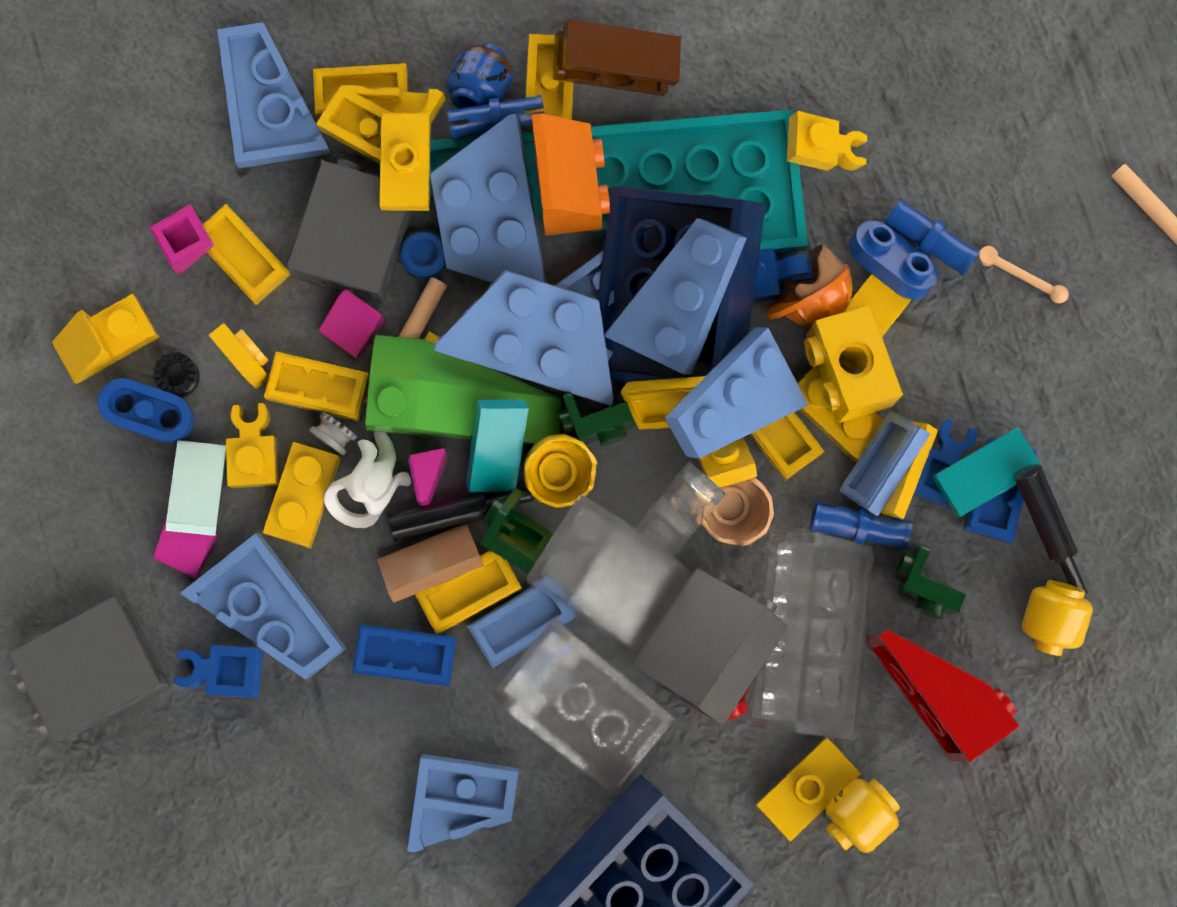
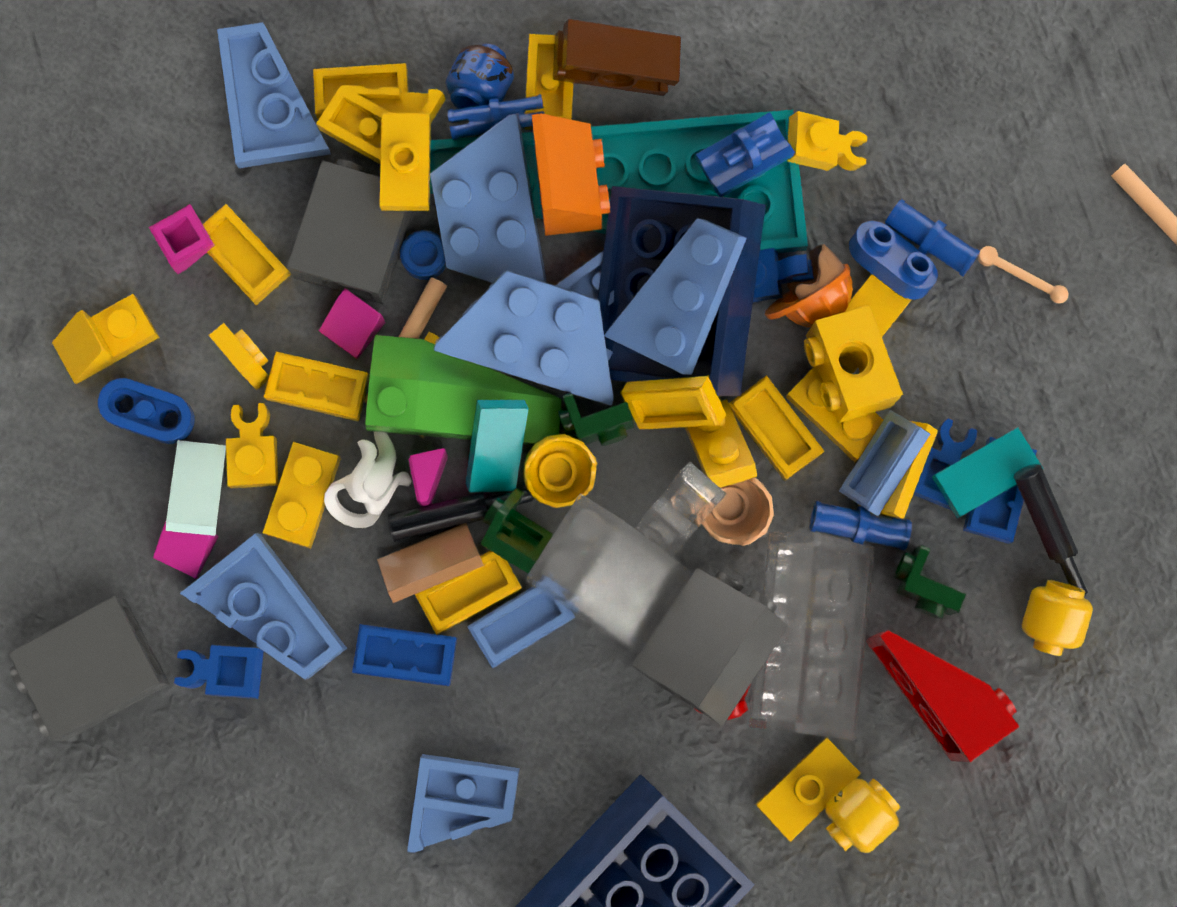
(187, 365): black bush -> none
(333, 433): light grey bush -> none
(582, 706): clear slope -> none
(737, 397): medium blue wing -> none
(744, 155): none -> blue hips

